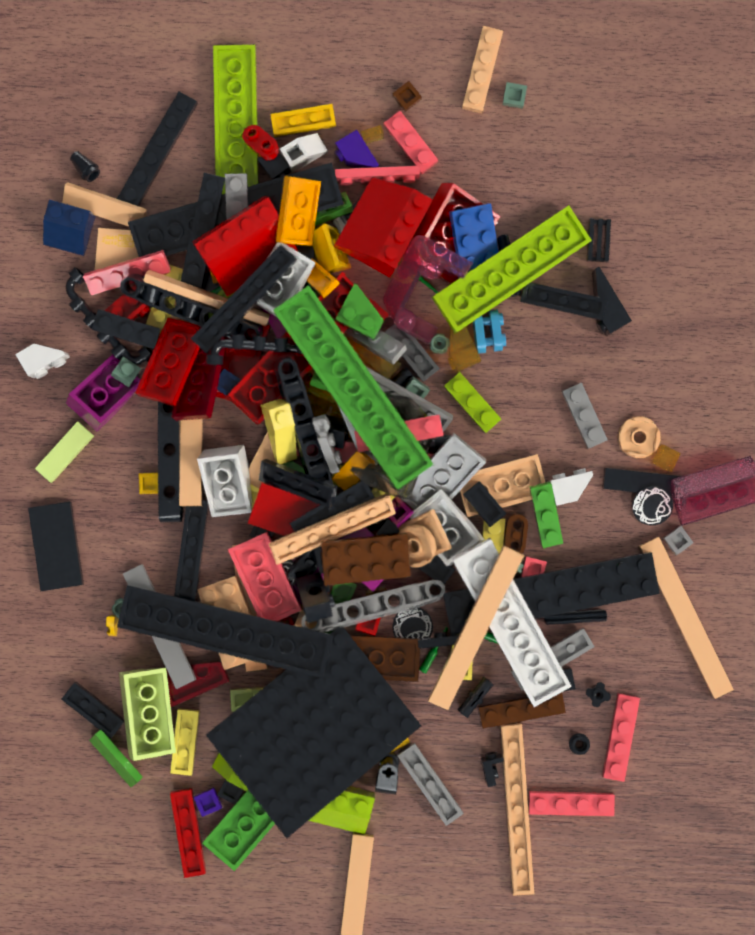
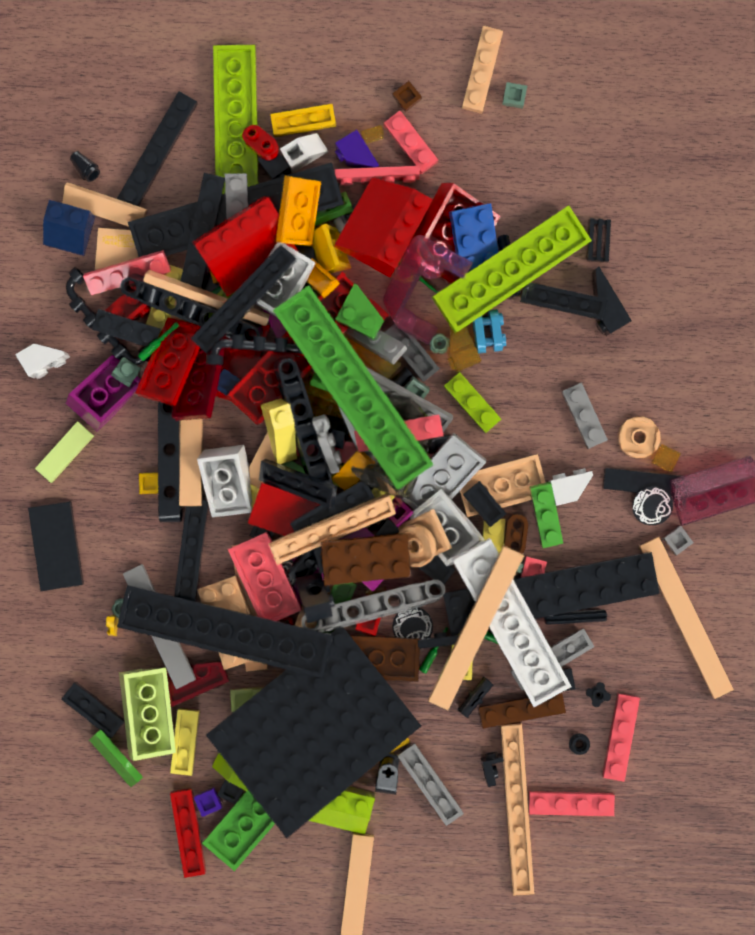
(156, 343): none -> green piece

